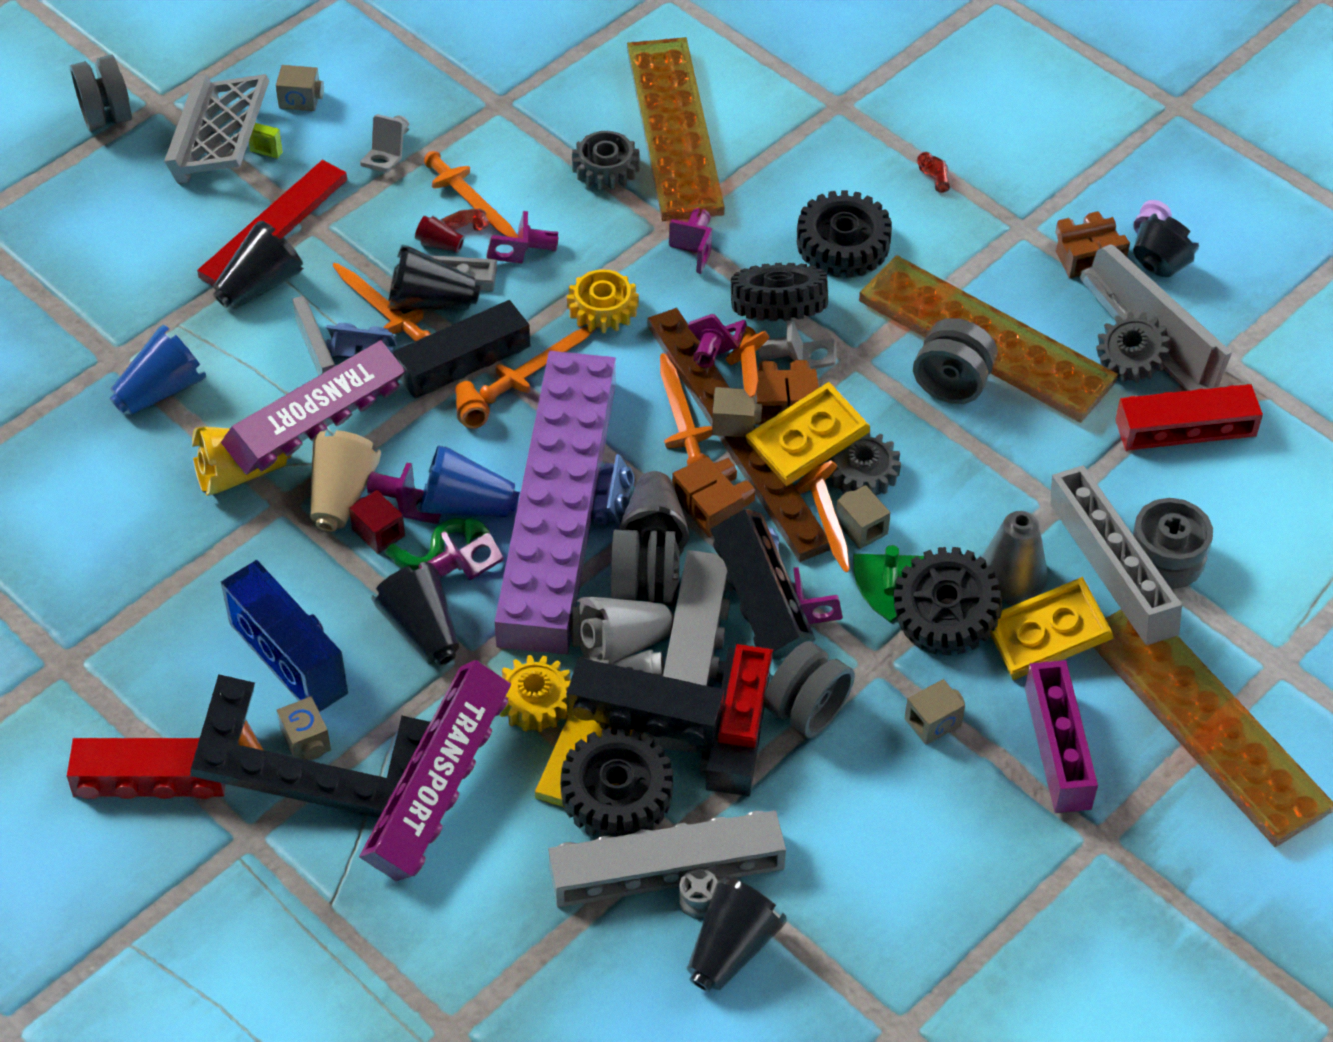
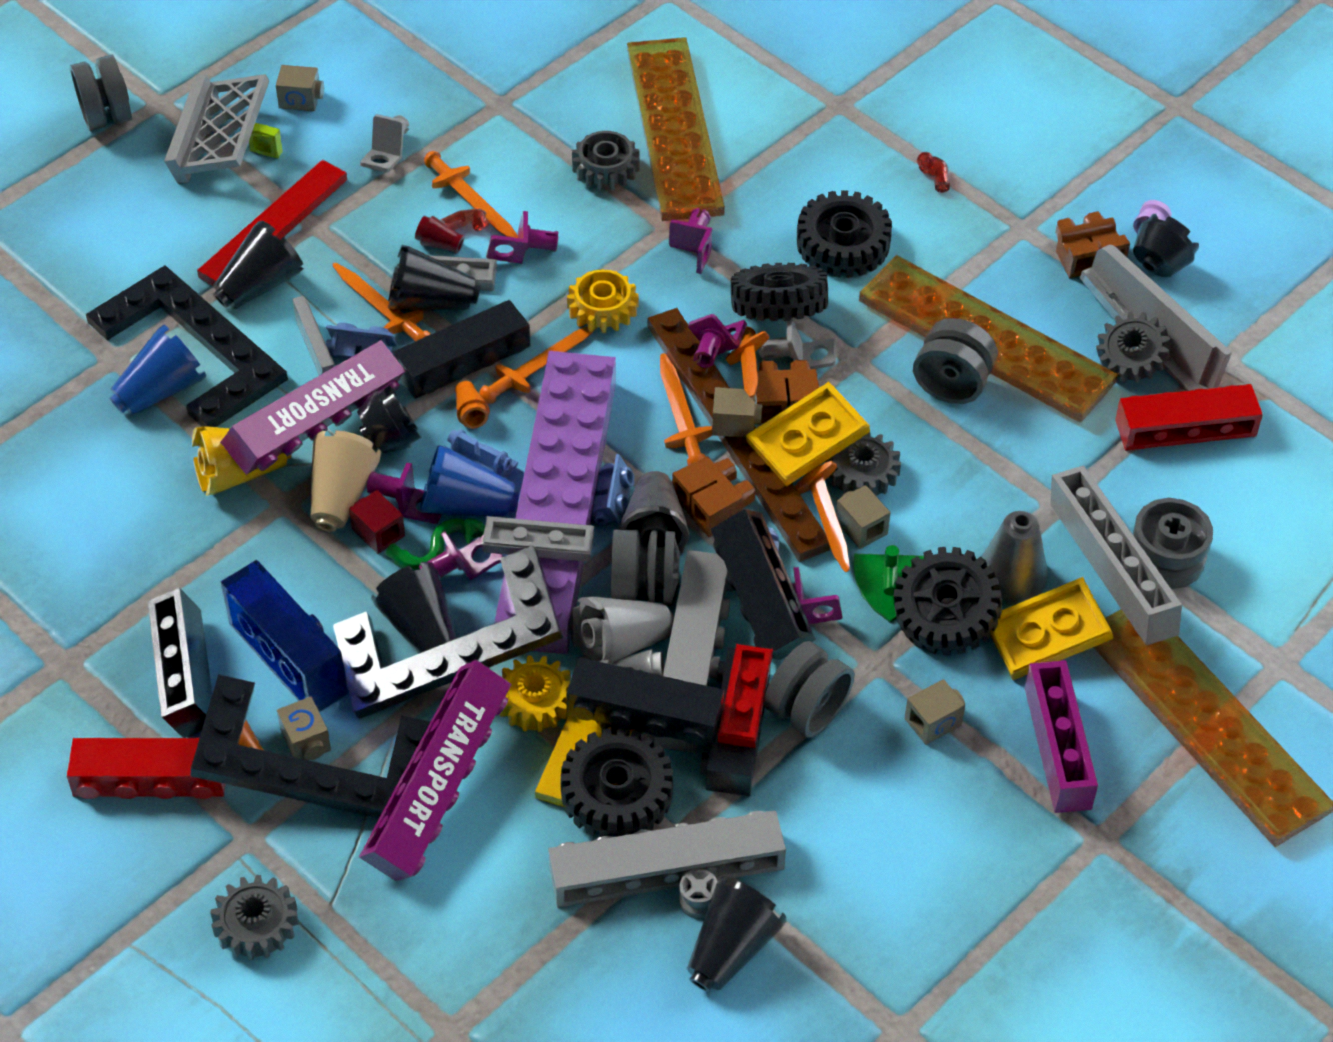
(180, 661): none -> black brick
(253, 369): none -> black plate
(259, 936): none -> dark grey gear
(380, 687): none -> plate
(387, 422): none -> black cone
(481, 453): none -> medium blue hinge
(549, 538): none -> light grey tile

